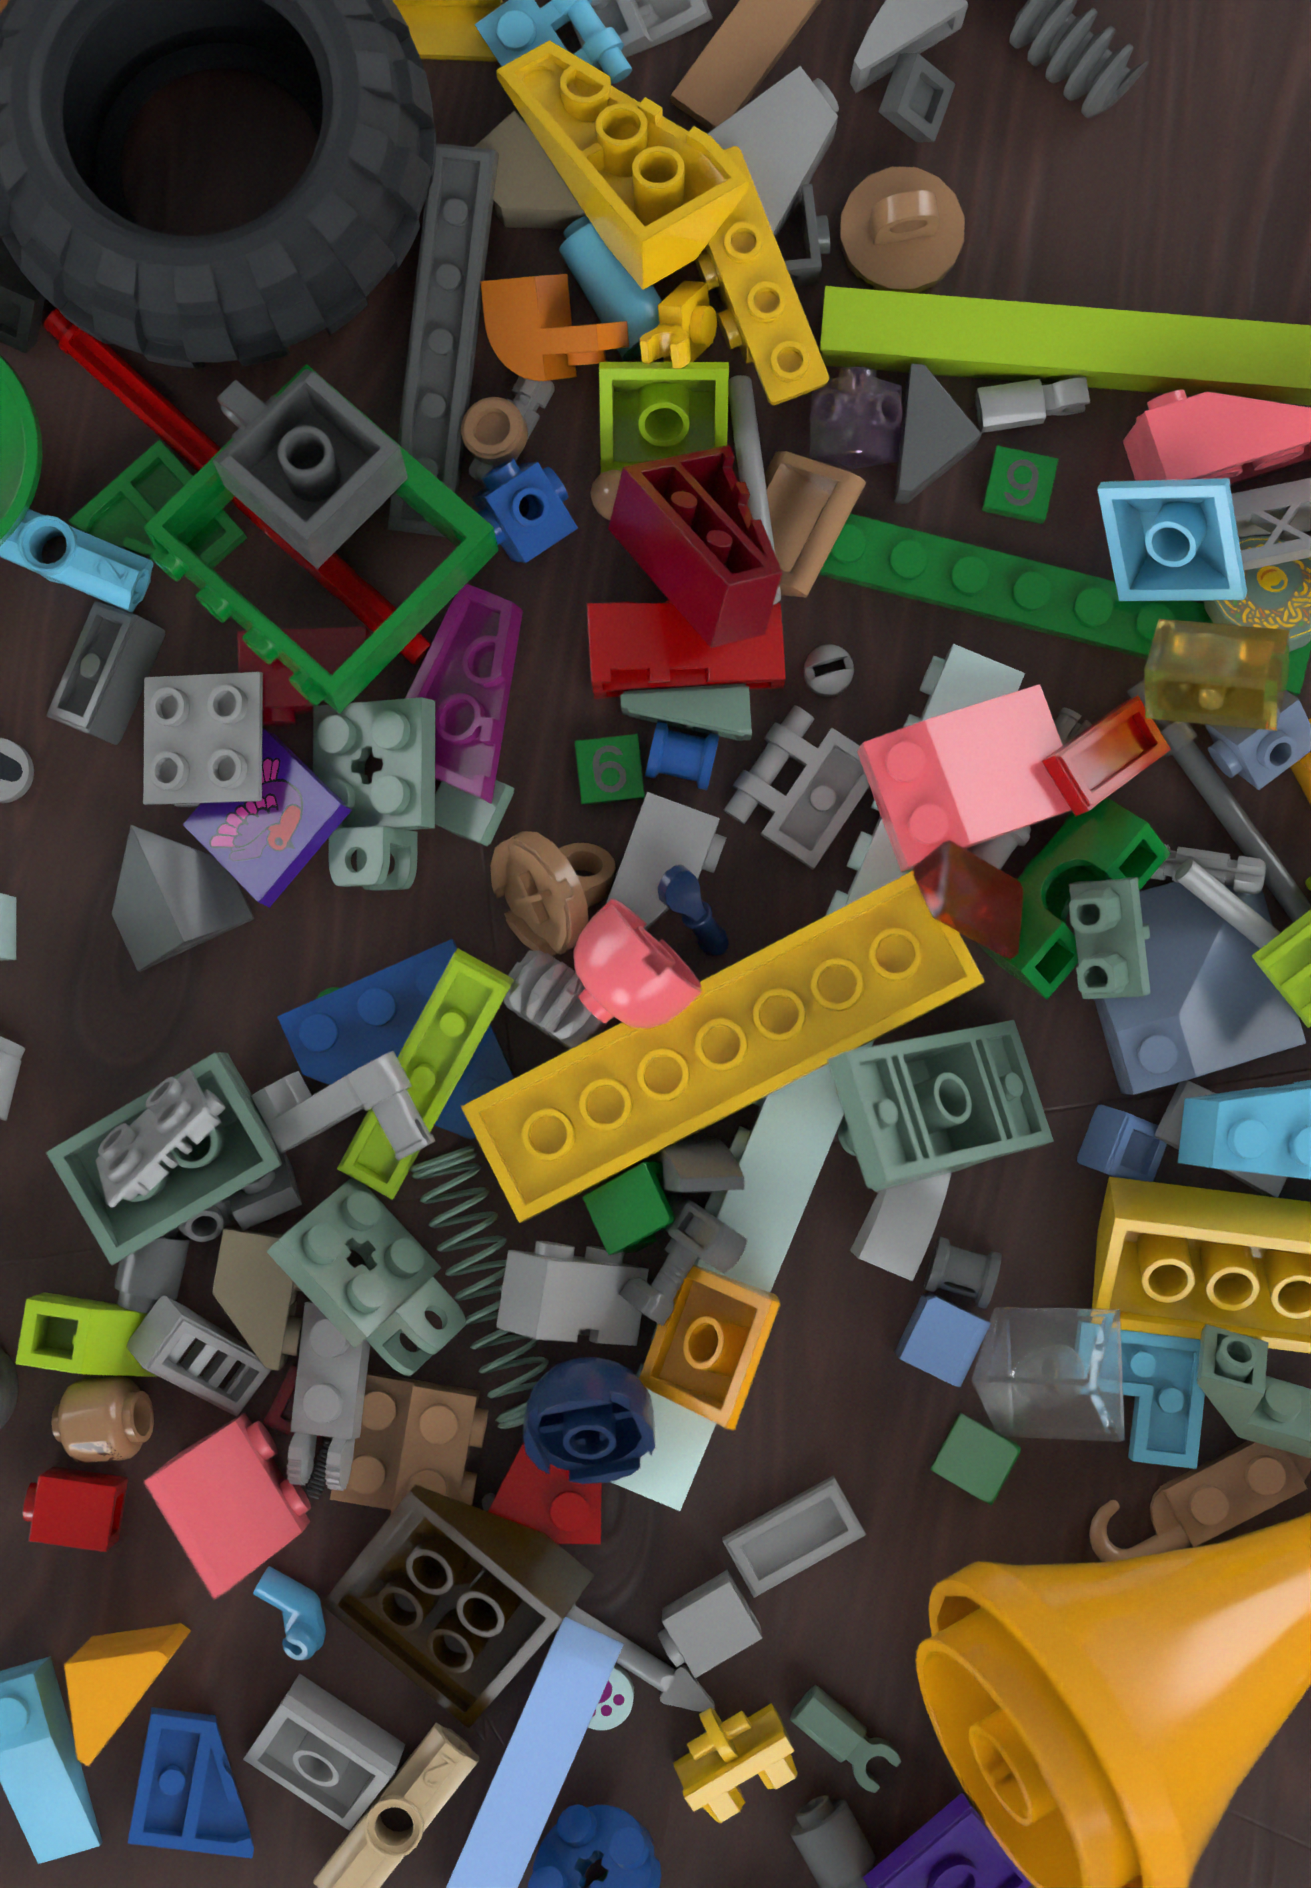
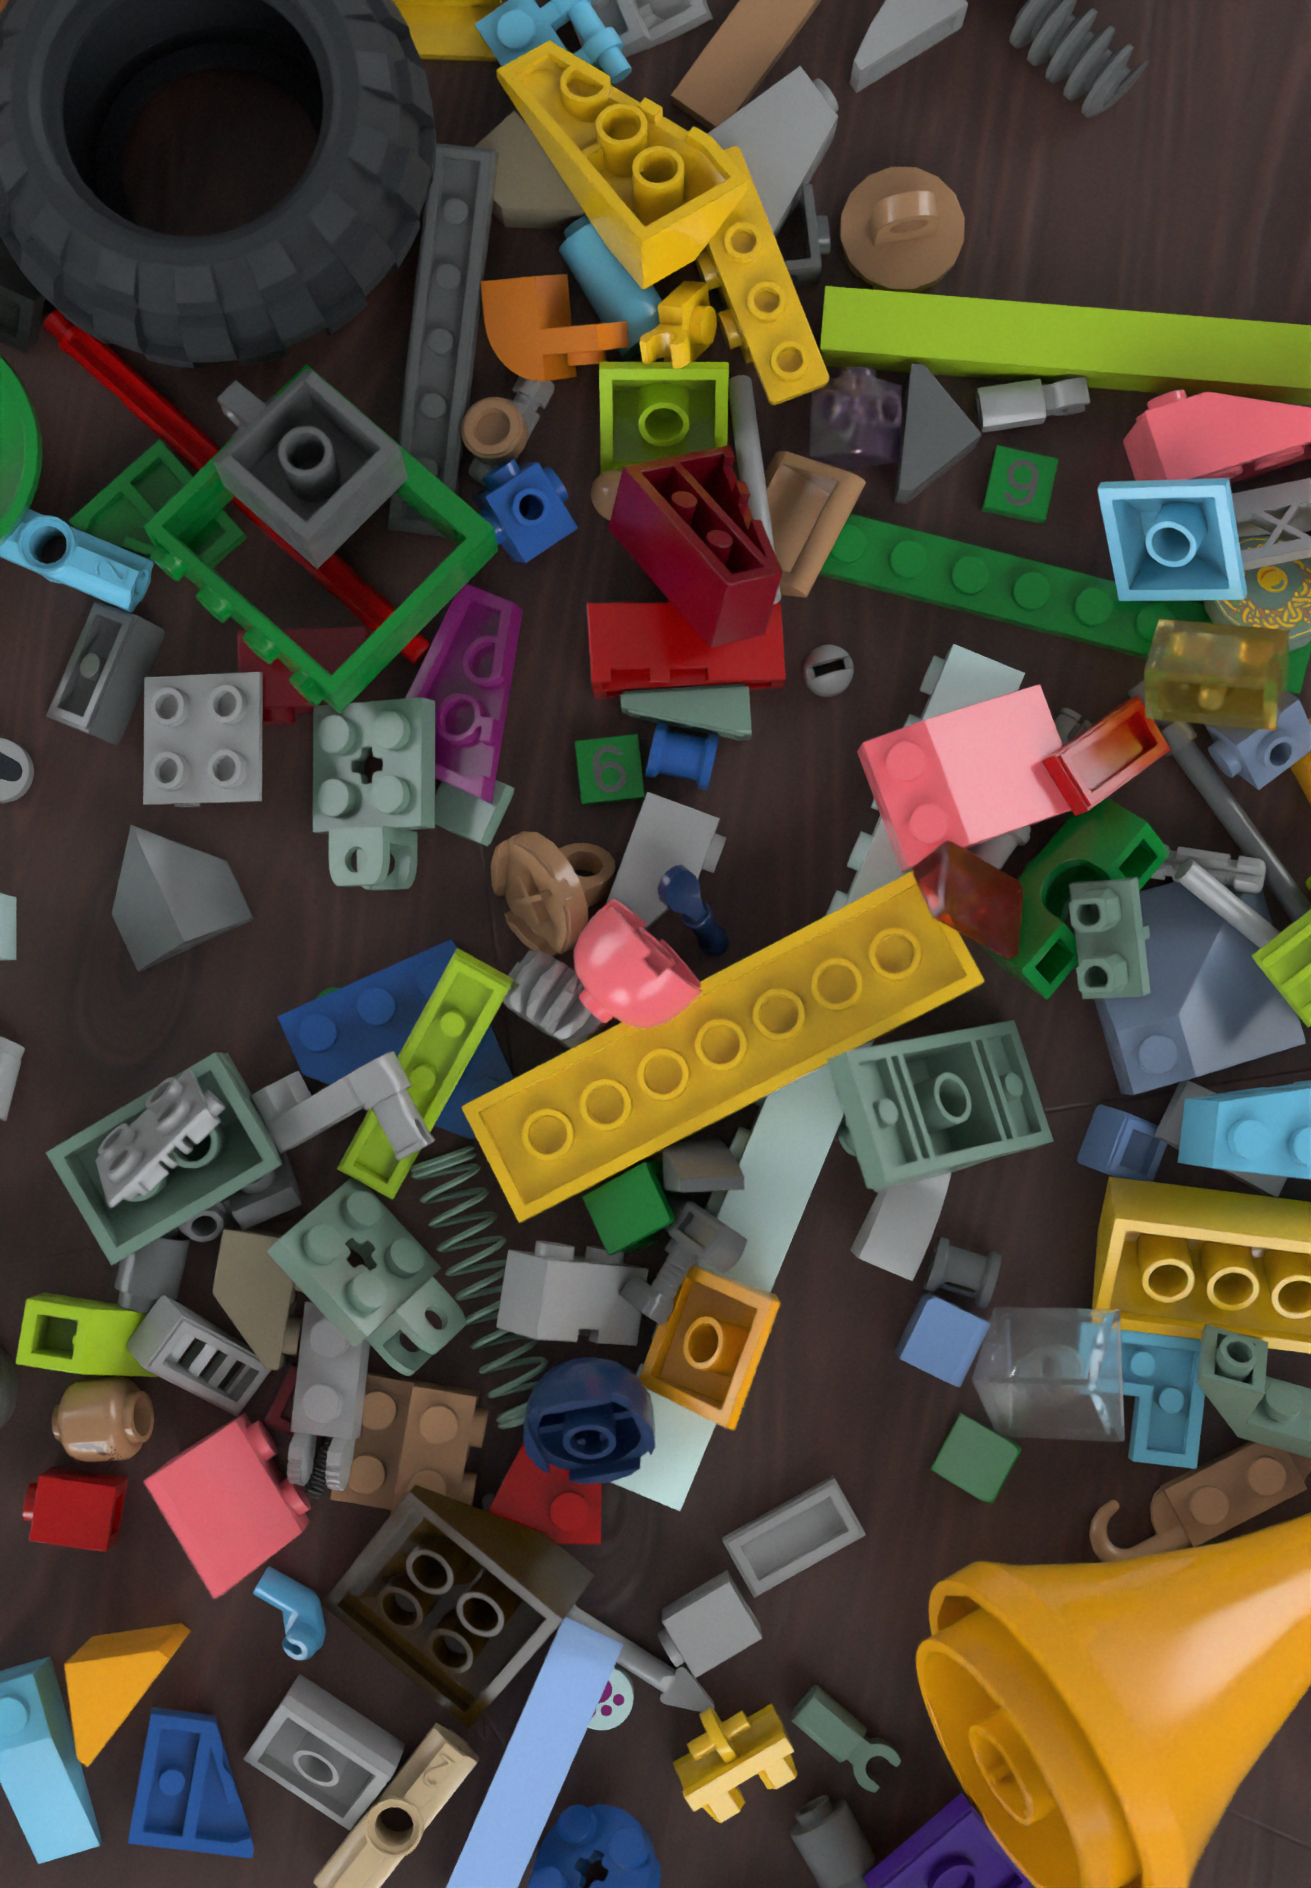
(272, 838): tile -> none
(818, 800): light grey plate -> none
(916, 97): dark grey plate -> none

